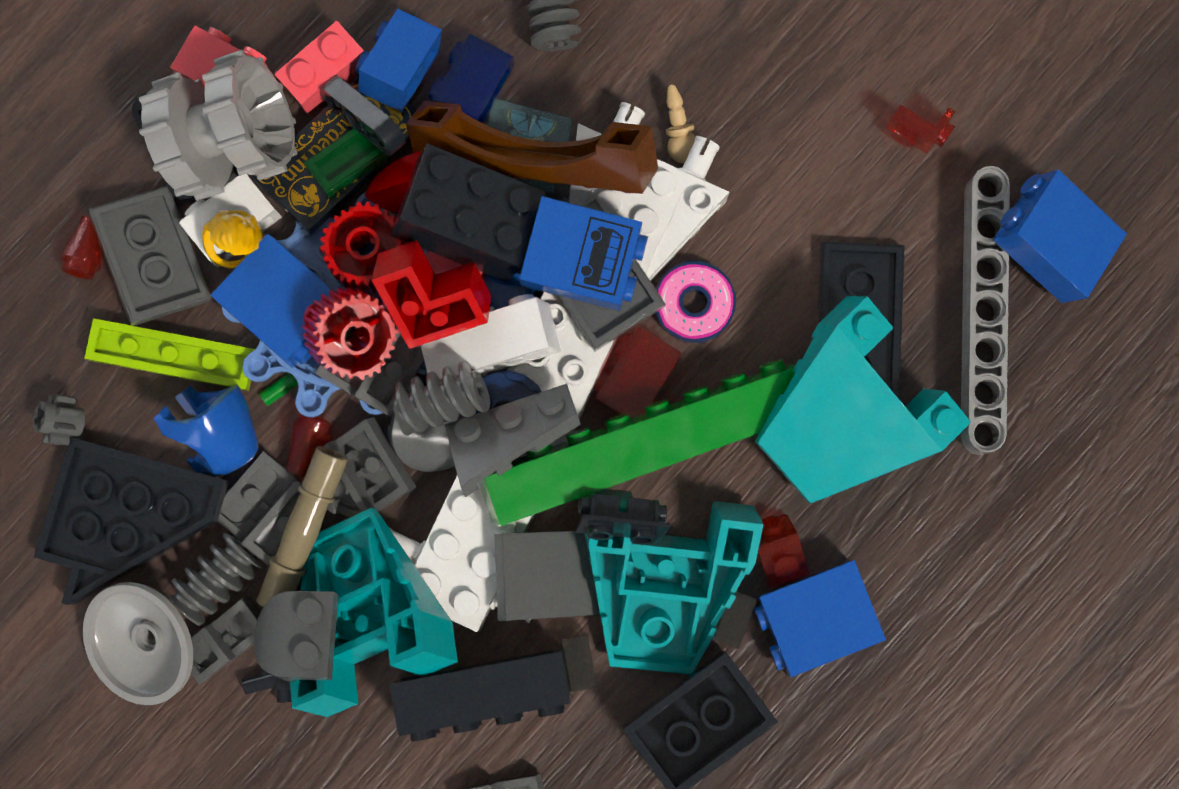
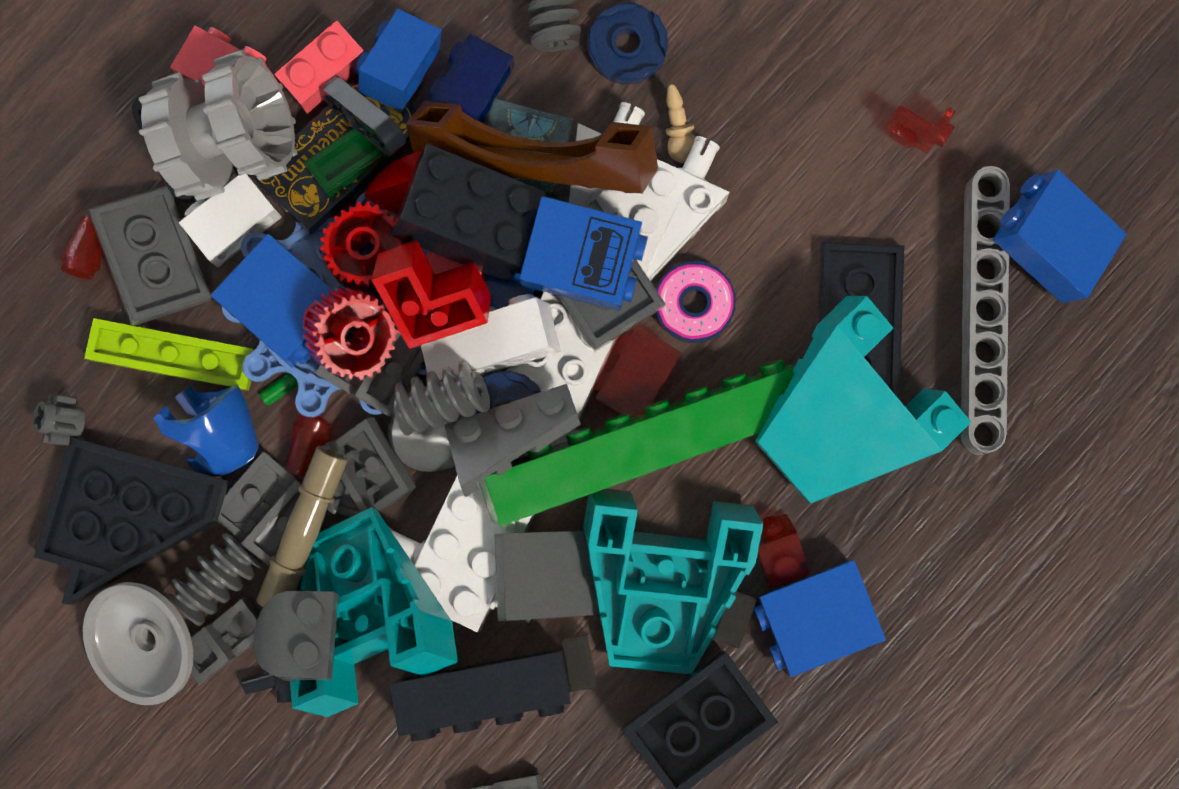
(232, 232): yellow piece -> none
(633, 66): none -> dark blue tile
(638, 523): black hinge -> none

